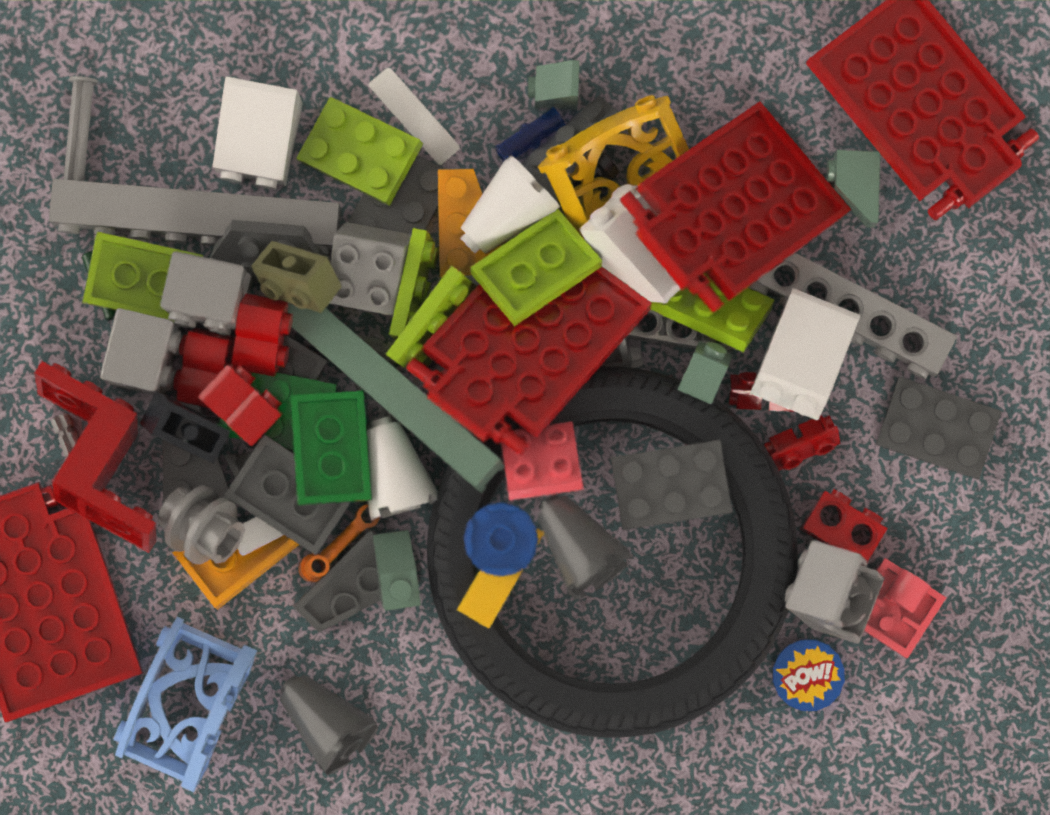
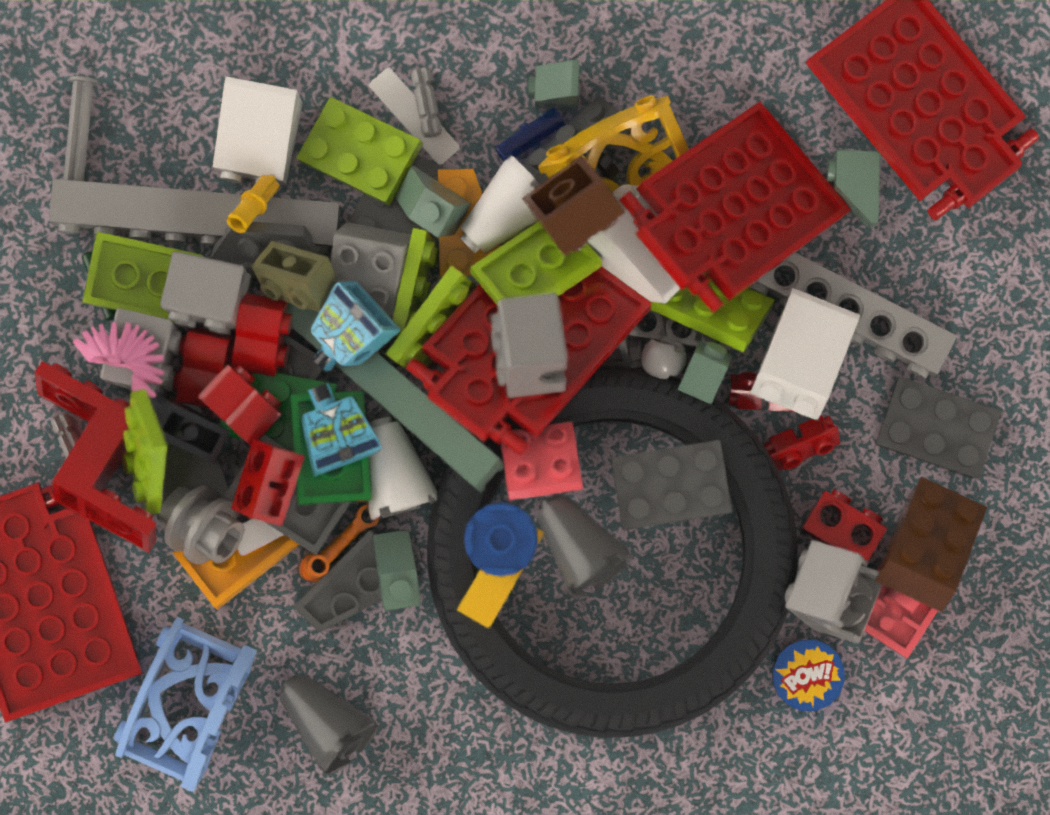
(123, 352): none -> bright pink hair
(144, 452): none -> lime plate
(253, 203): none -> yellow axle
(267, 482): none -> red brick
(336, 432): none -> torso
(350, 327): none -> medium azure torso
(426, 102): none -> light grey axle
(431, 203): none -> sand green slope
(529, 345): none -> light grey piece
(573, 206): none -> reddish brown brick
(663, 358): none -> light grey piece
(931, 544): none -> reddish brown brick

